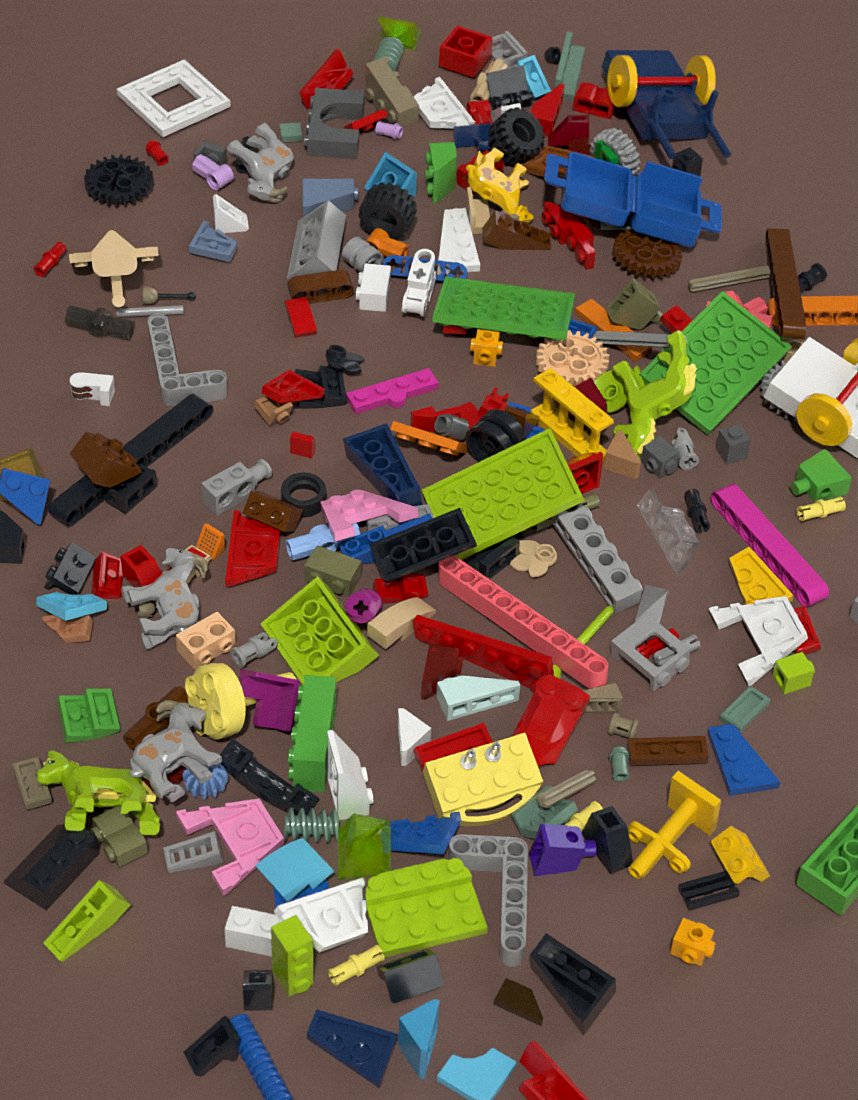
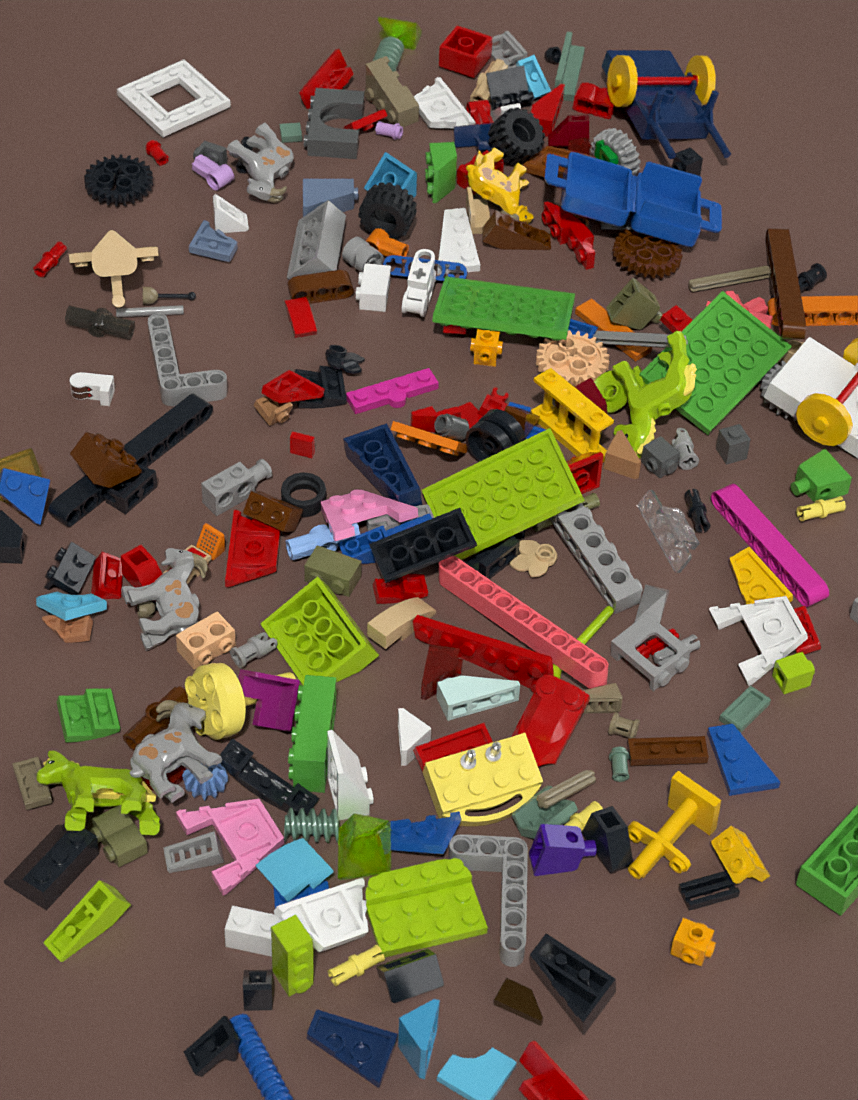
(357, 612): magenta piece -> none

